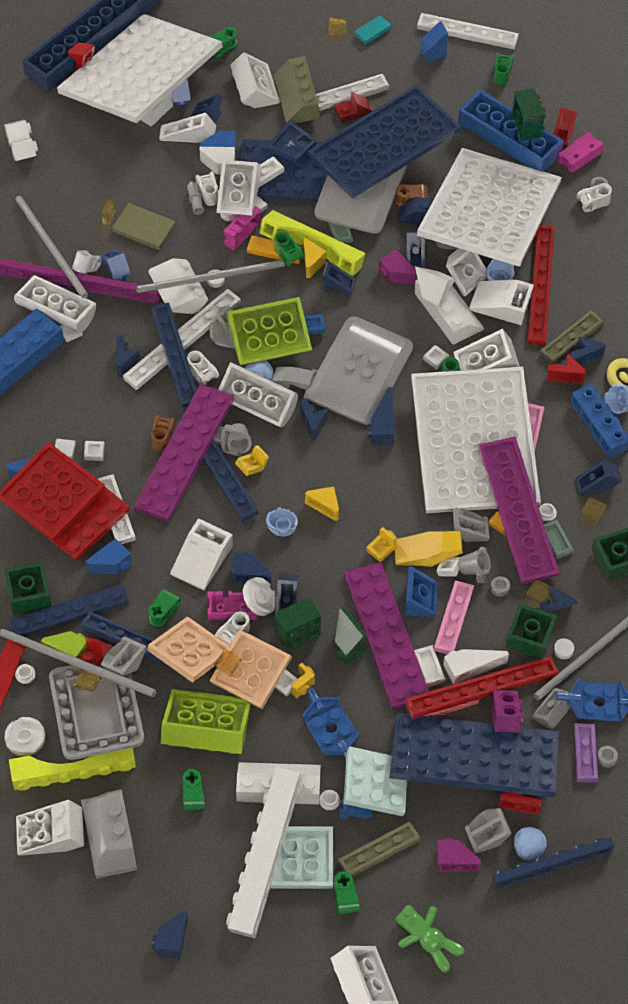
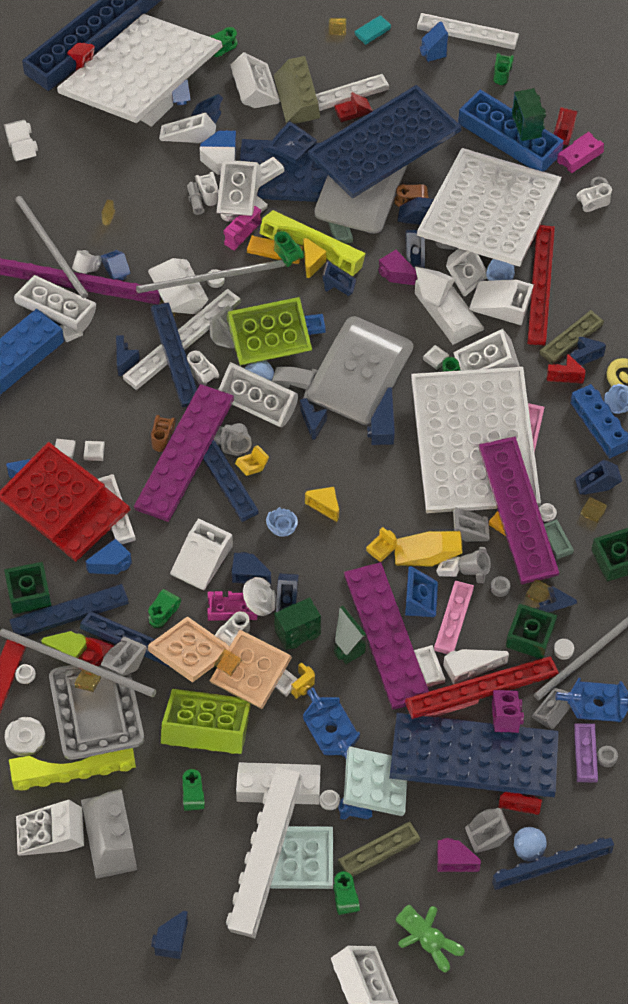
(143, 226): olive tile -> none

